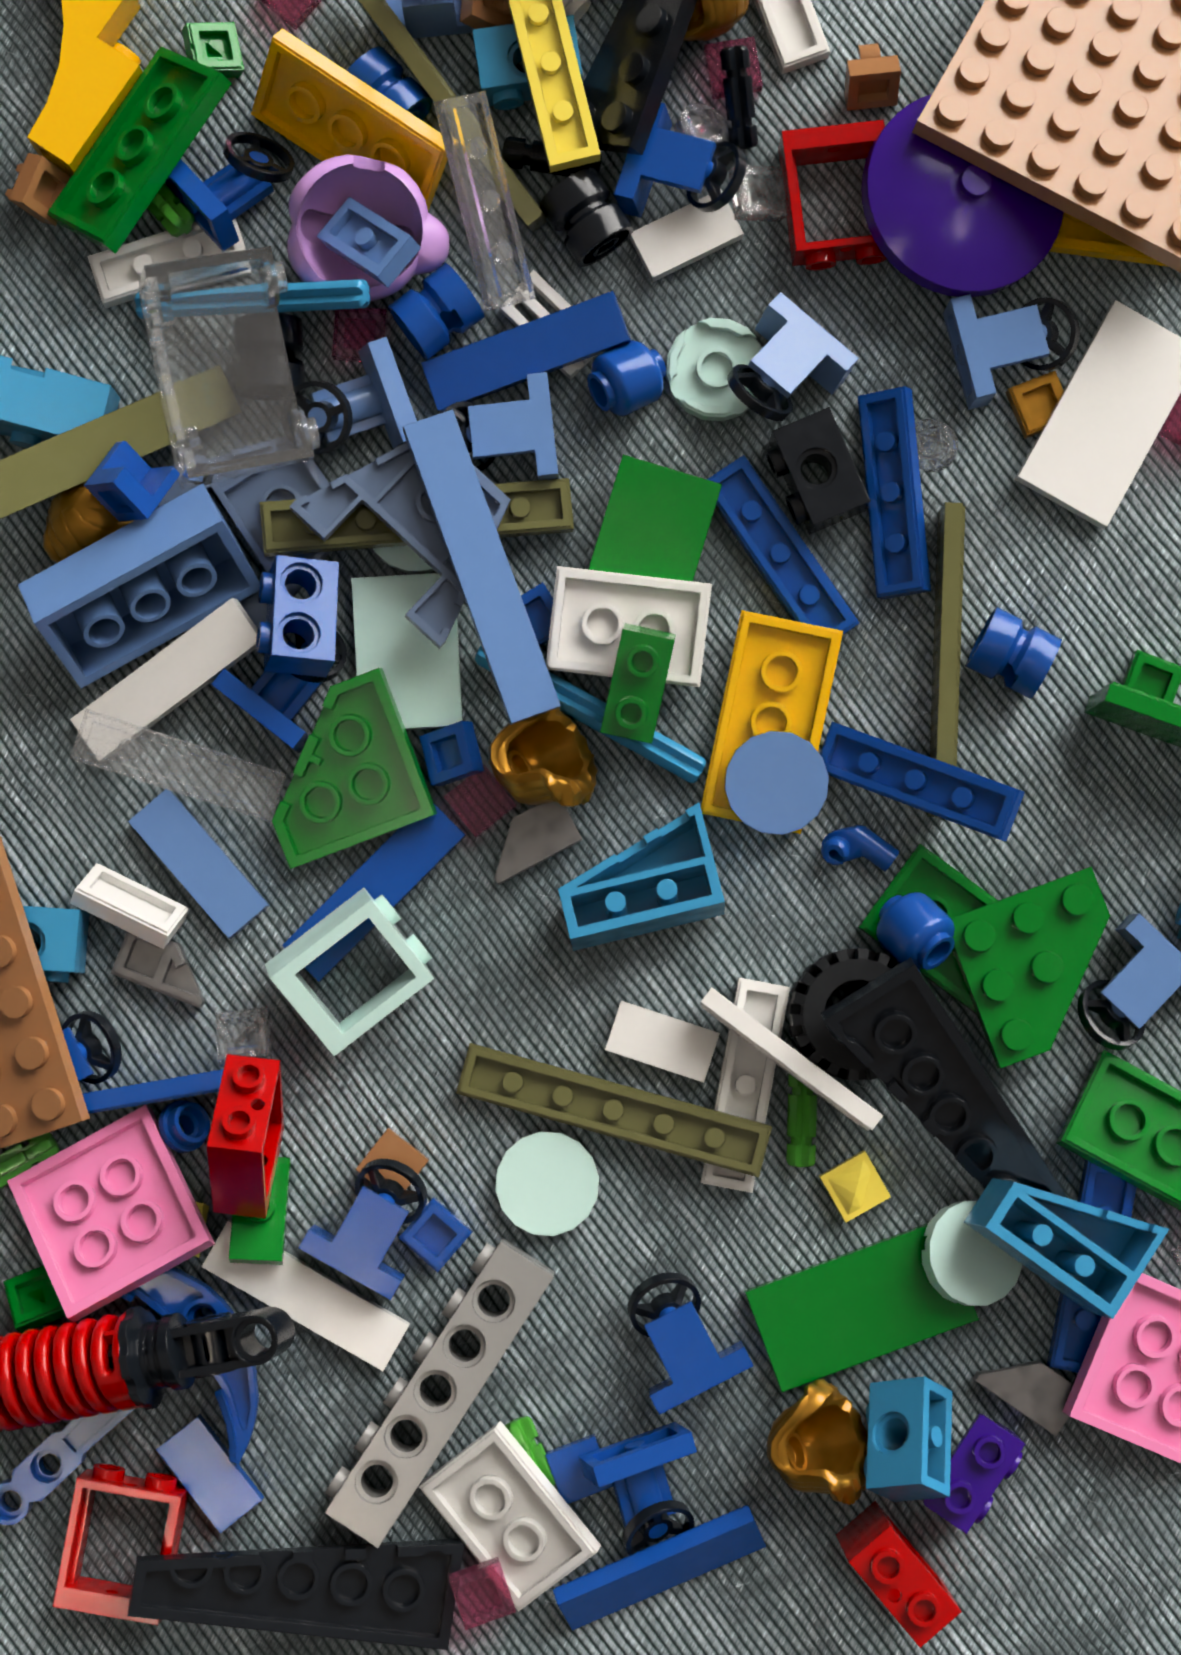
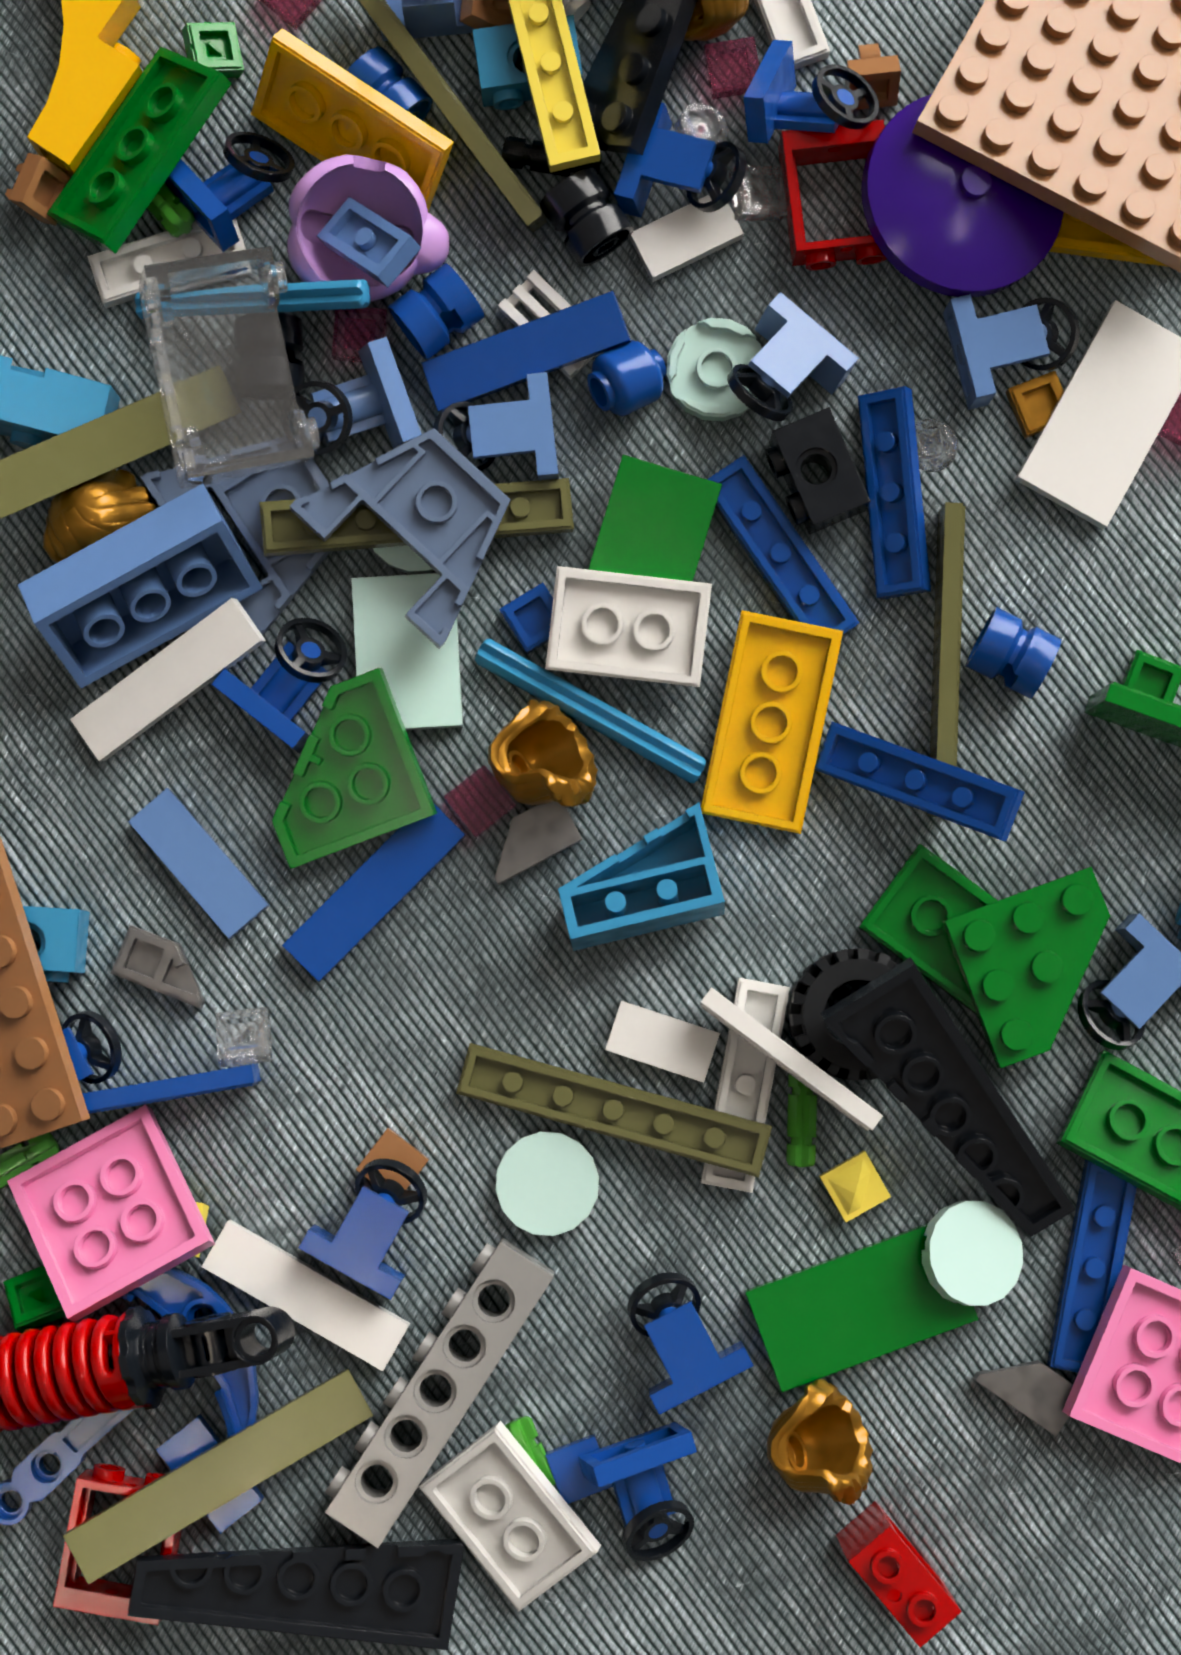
(129, 484): blue panel -> none
(129, 905): white tile -> none
(178, 765): clear tile -> none
(194, 1121): blue plate -> none
(216, 1476): none -> olive tile
(245, 1135): red window -> none
(263, 1239): green plate -> none
(285, 966): light aqua window -> none
(310, 618): brick -> none
(435, 1234): blue tile -> none
(451, 753): blue plate -> none
(481, 567): medium blue tile -> none
(481, 1593): clear pink tile -> none
(484, 200): clear tile -> none
(638, 683): green brick -> none
(659, 1567): blue tile -> none
(739, 96): black axle -> none
(774, 104): none -> blue piece
(776, 782): medium blue tile -> none
(855, 843): blue arm -> none
(915, 929): blue head -> none
(921, 1464): dark azure brick -> none
(977, 1467): dark purple bracket -> none
(1069, 1244): dark azure wedge -> none

